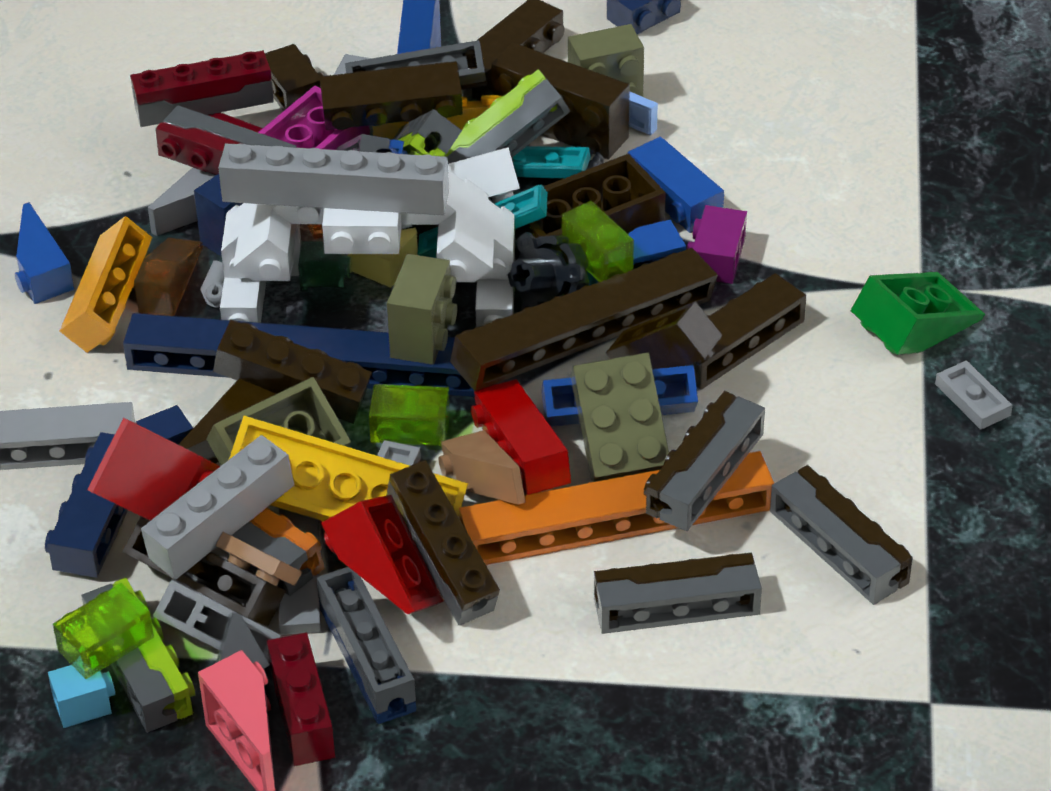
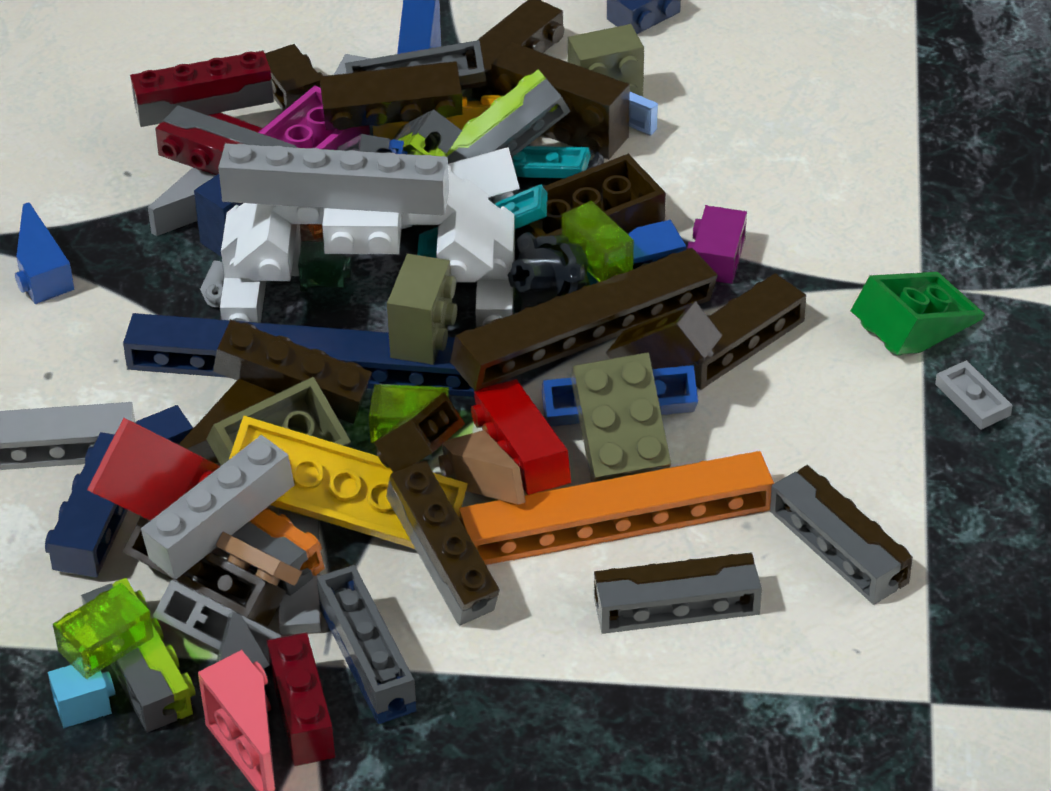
(106, 285): light orange brick -> none
(165, 276): clear orange slope -> none
(381, 550): red slope -> none
(386, 267): light yellow slope -> none
(419, 433): none -> dark brown brick
(683, 182): blue brick -> none
(704, 460): dark grey piece -> none

